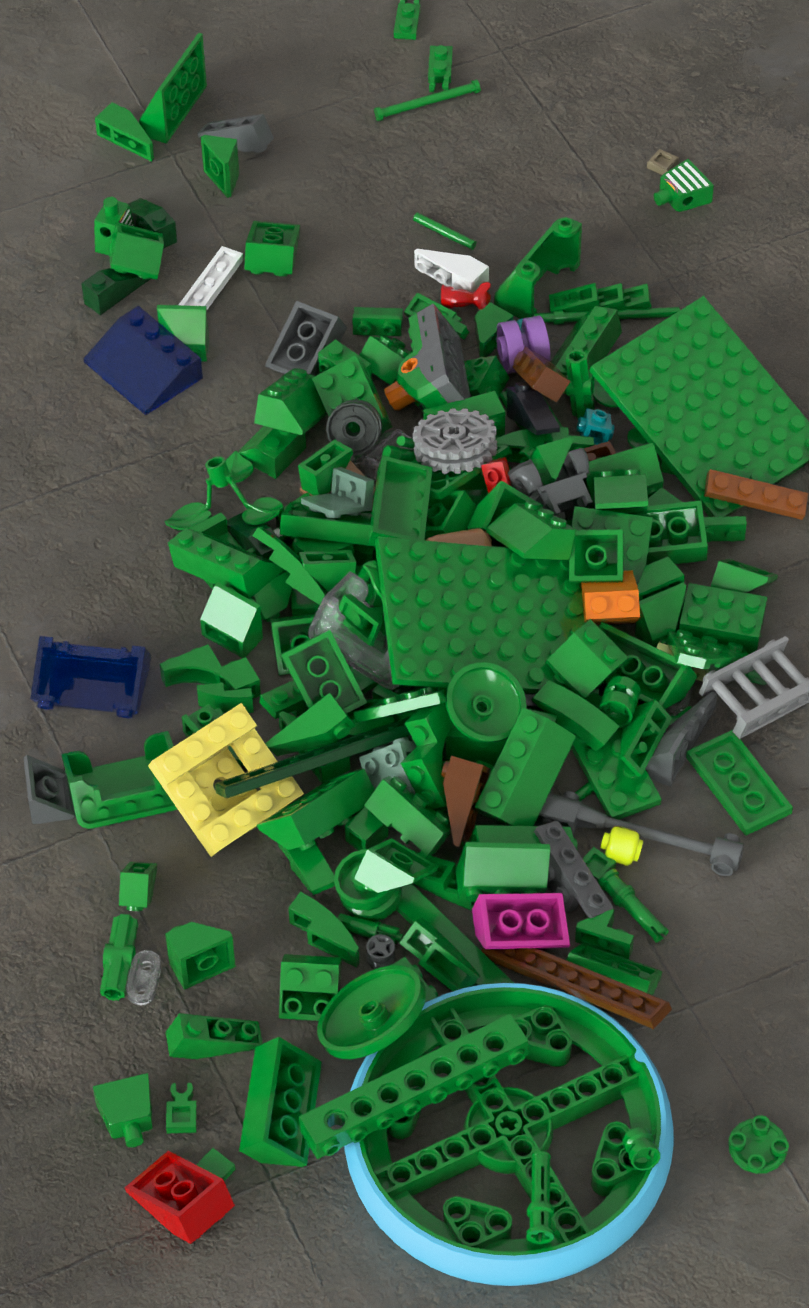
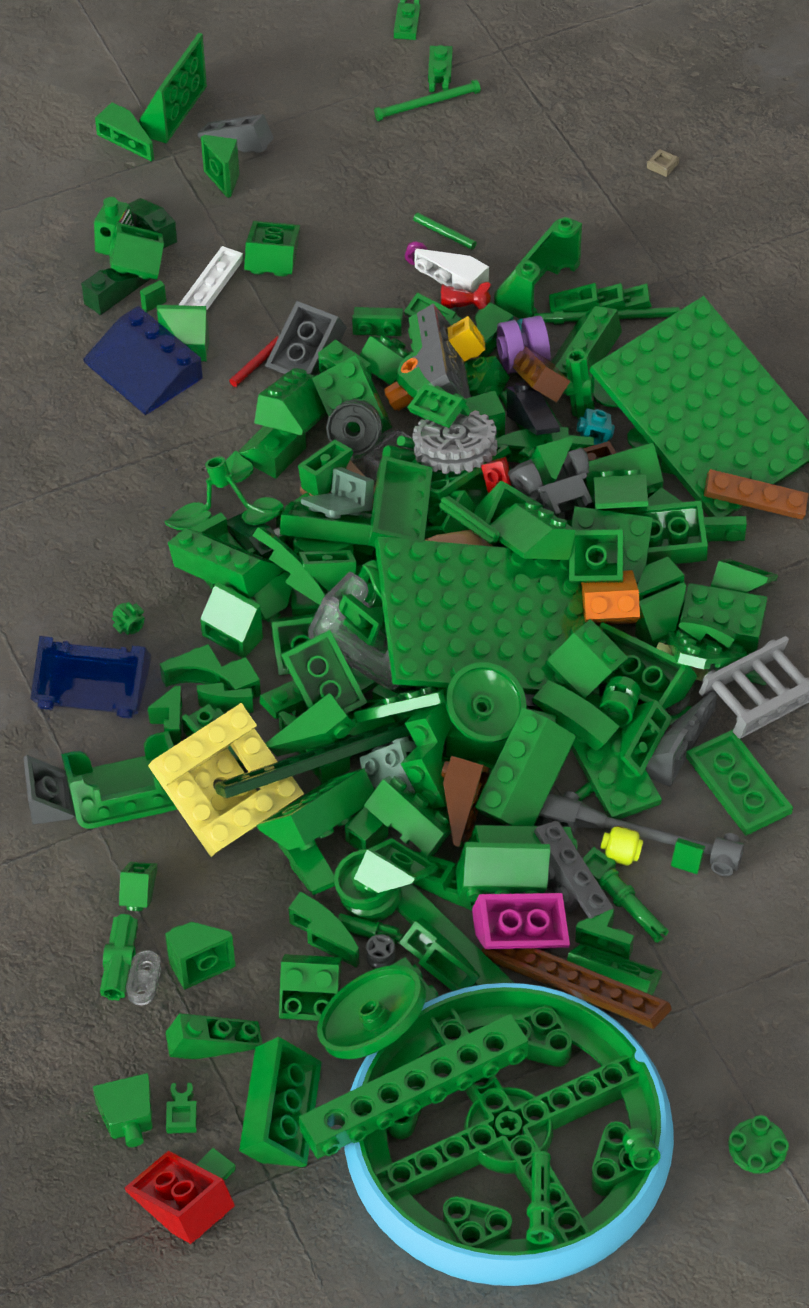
(128, 618): none -> green gear
(153, 296): none -> green tile
(168, 711): none -> green slope
(253, 363): none -> red bar
(410, 251): none -> magenta bush
(438, 405): none -> green bracket
(466, 339): none -> yellow brick
(469, 520): none -> green axle
(684, 188): green torso -> none
(687, 856): none -> green tile
(699, 627): none -> green slope

